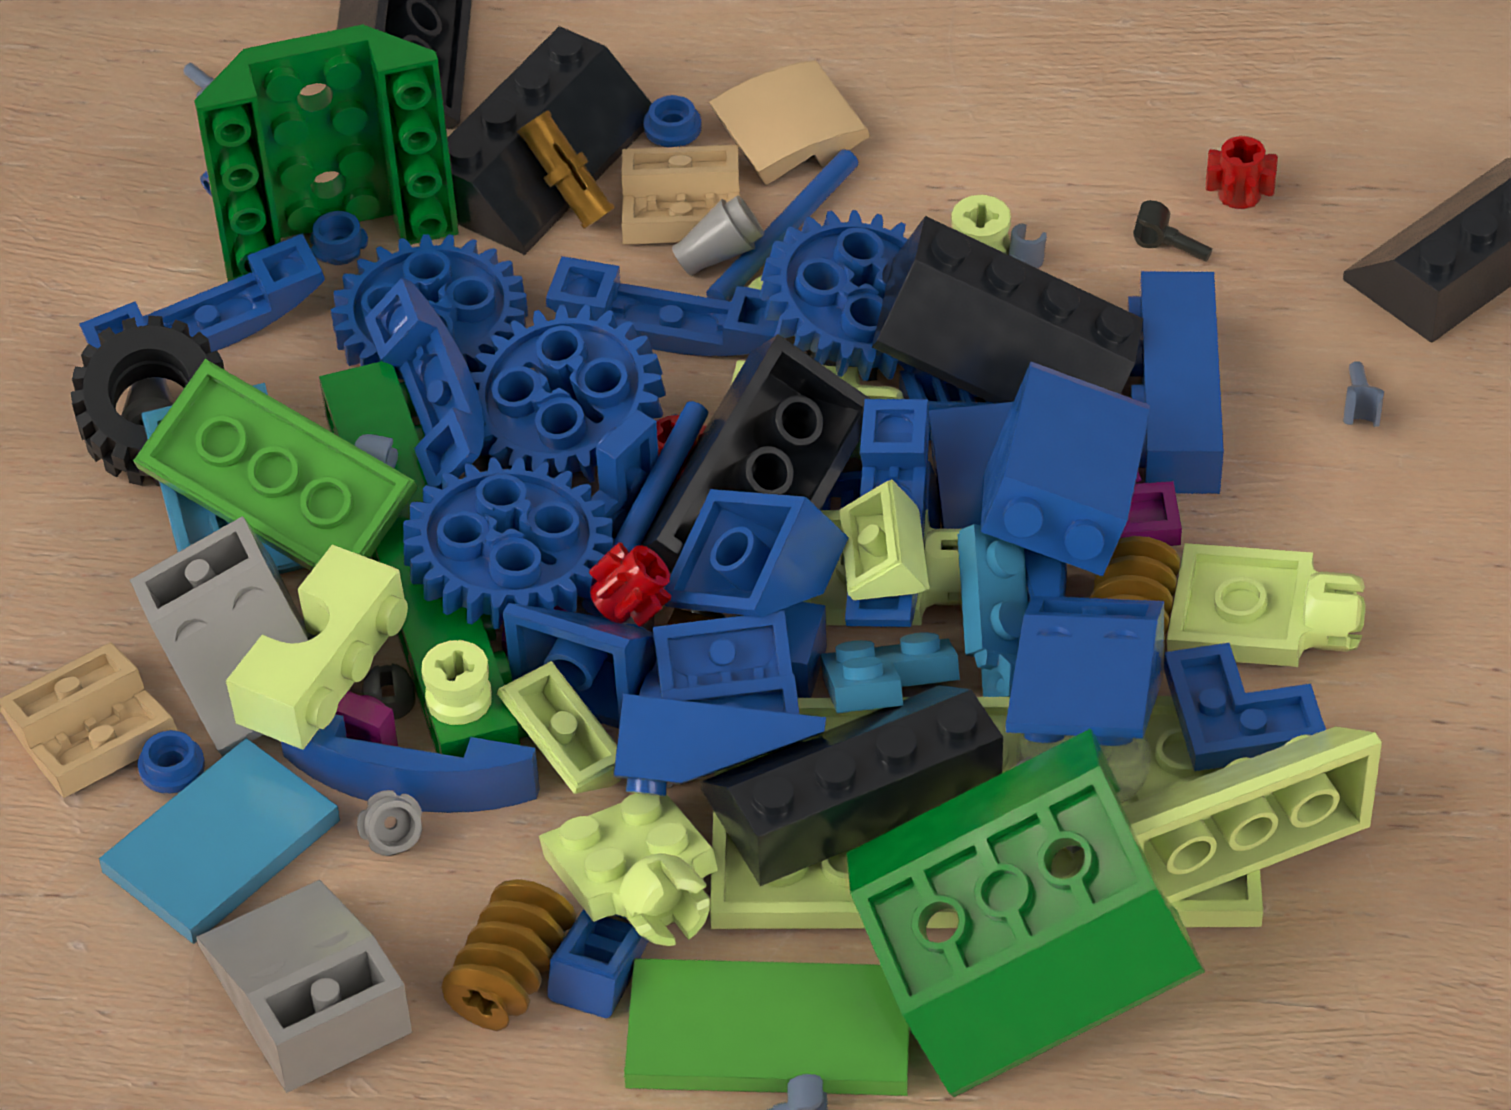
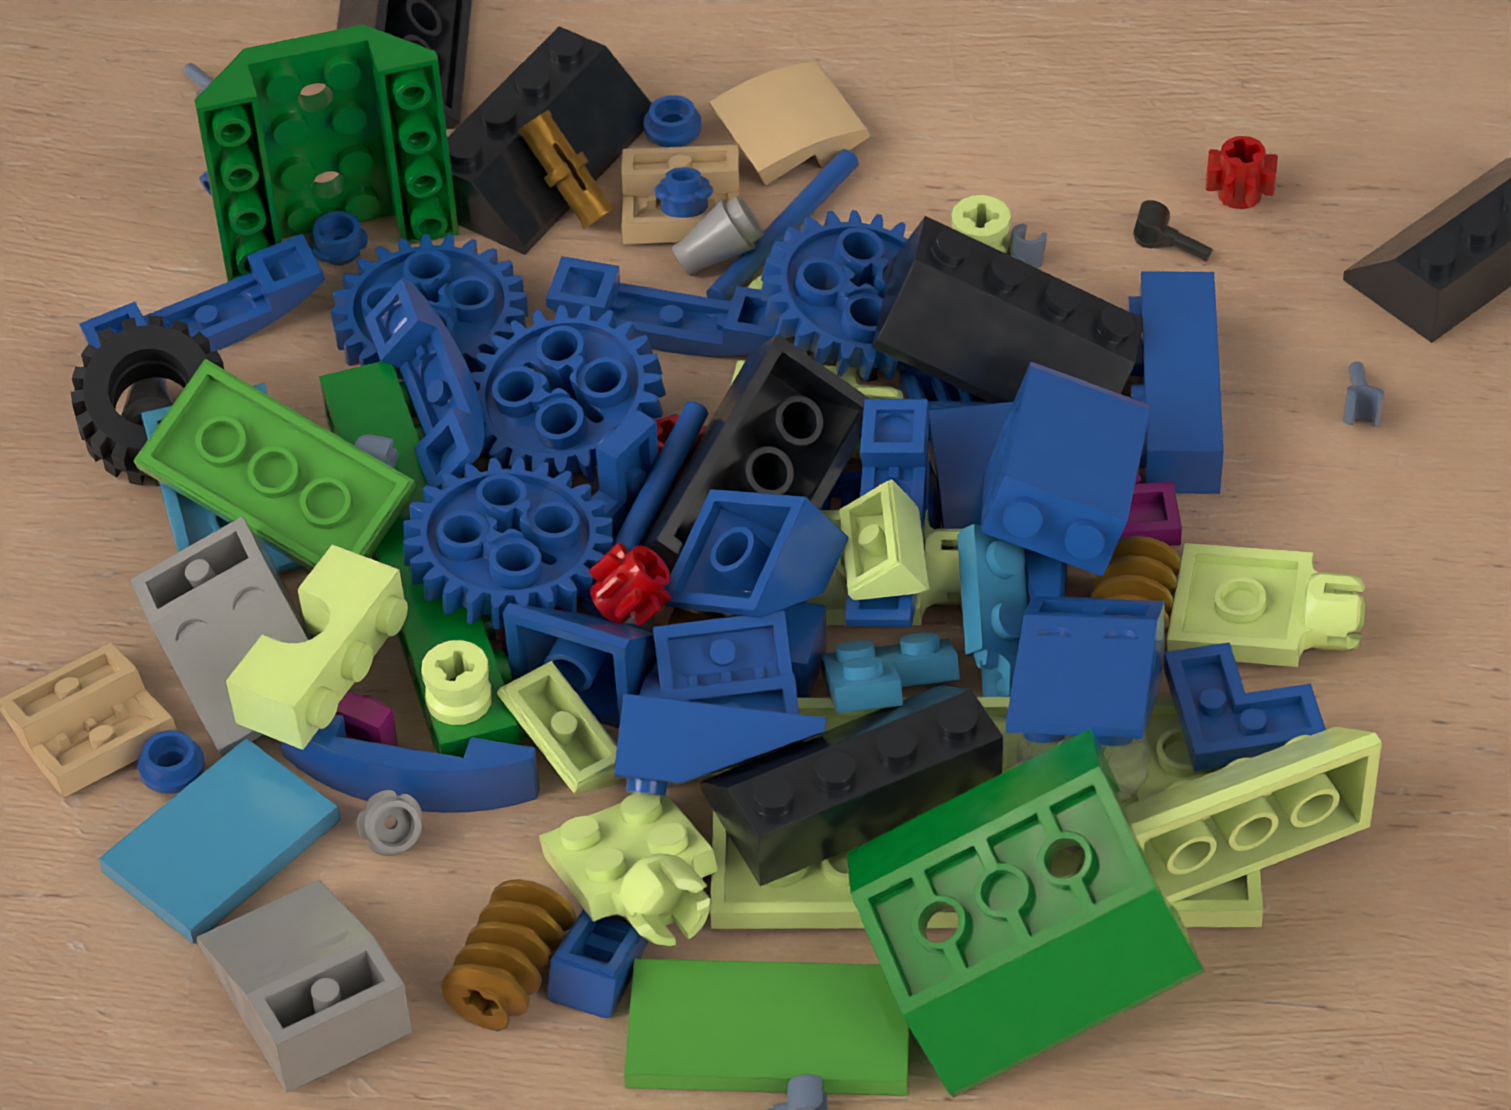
(403, 686): dark grey hinge -> none
(683, 193): none -> blue plate

